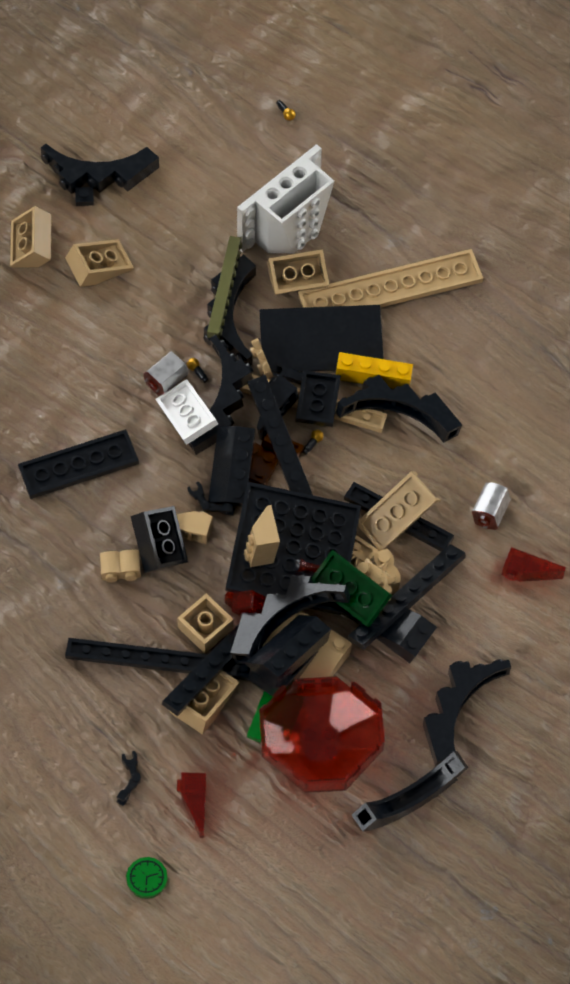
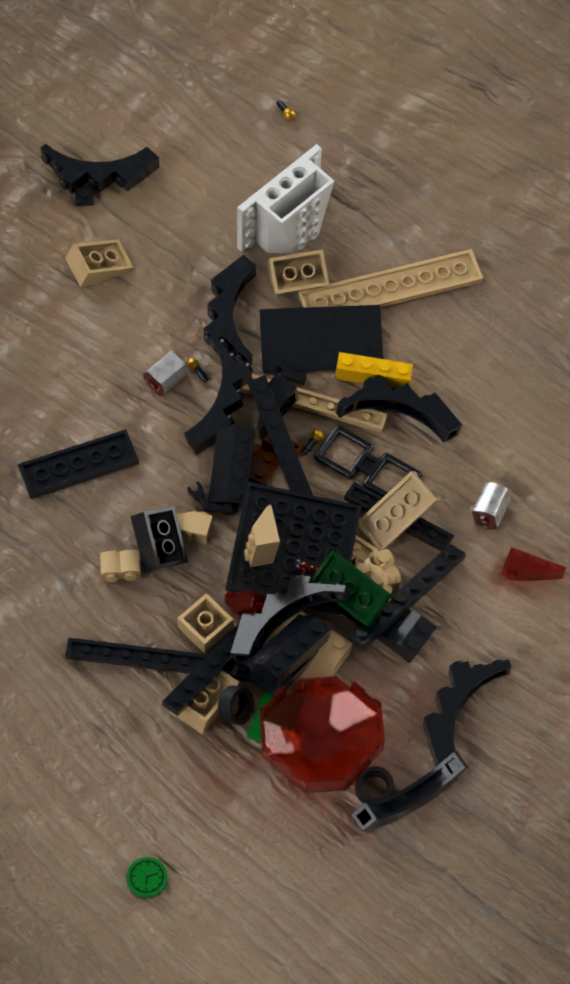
(30, 239): tan slope -> none
(130, 765): black piece -> none
(186, 411): white plate -> none
(193, 797): clear red slope -> none
(225, 283): olive piece -> none
(226, 701): none -> black tyre
(257, 351): tan plate -> none
(318, 398): black plate -> none
(365, 462): none -> black bar
(370, 772): none -> black tyre

